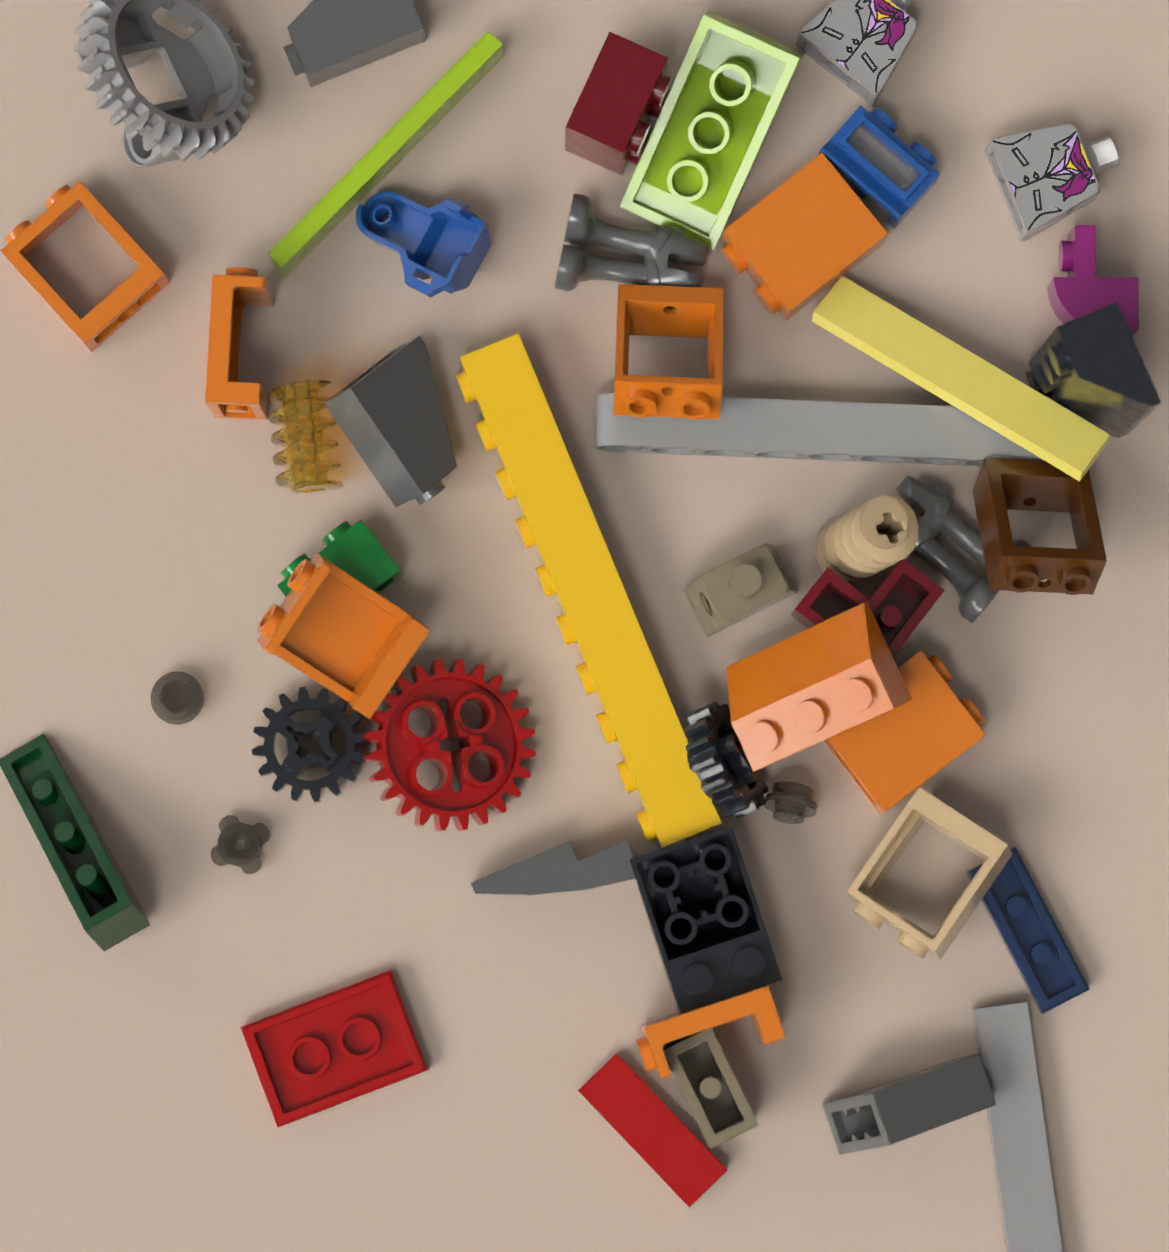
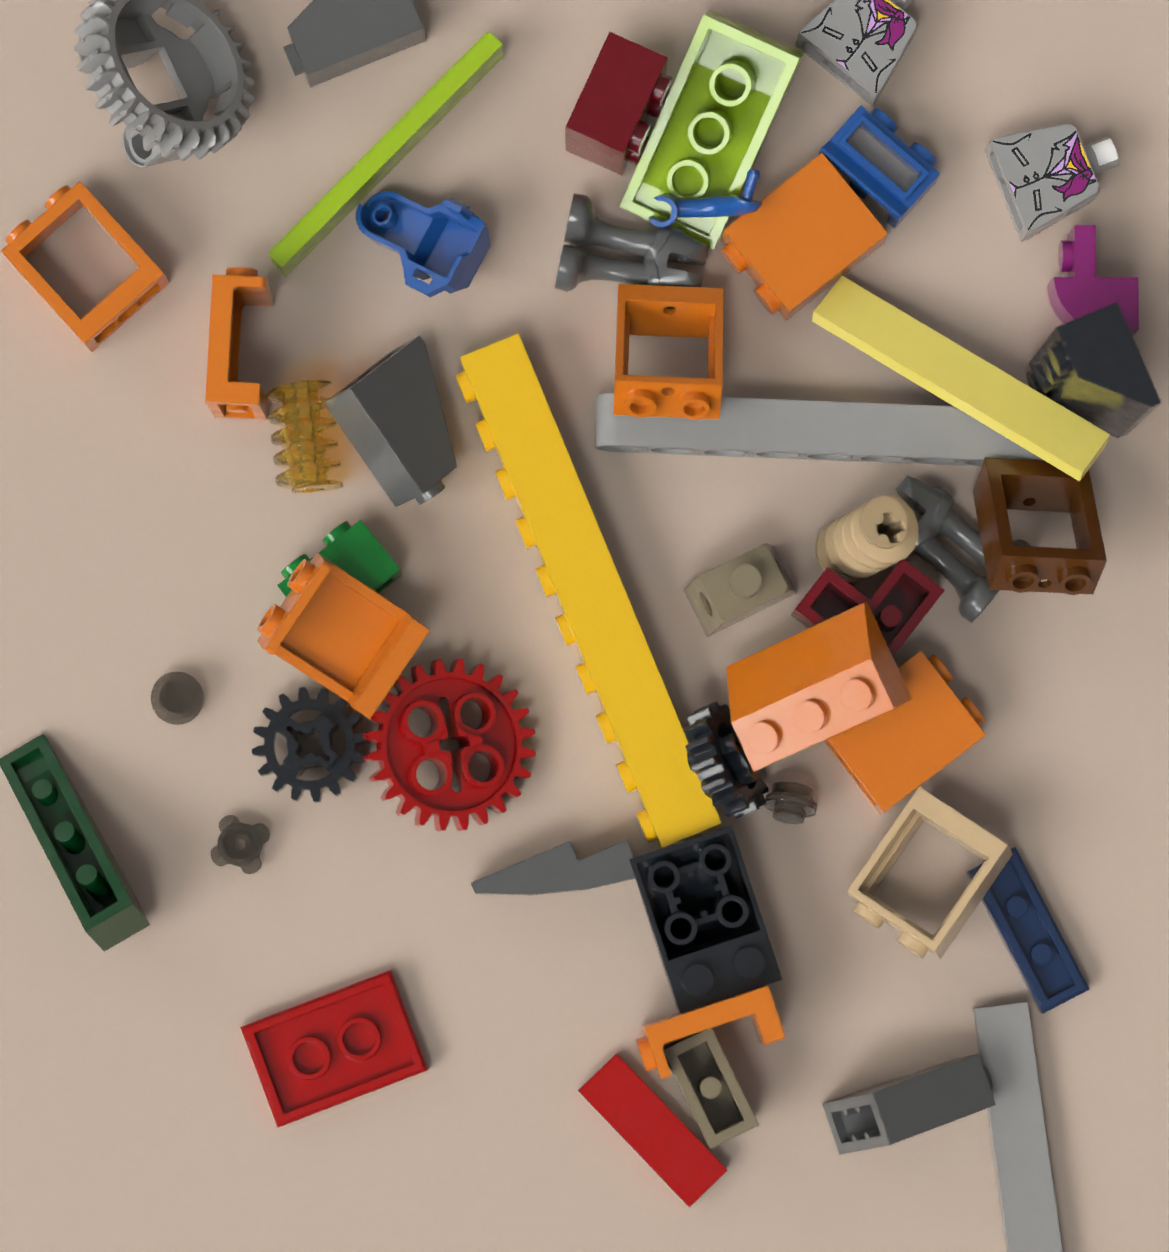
(711, 206): none -> blue piece

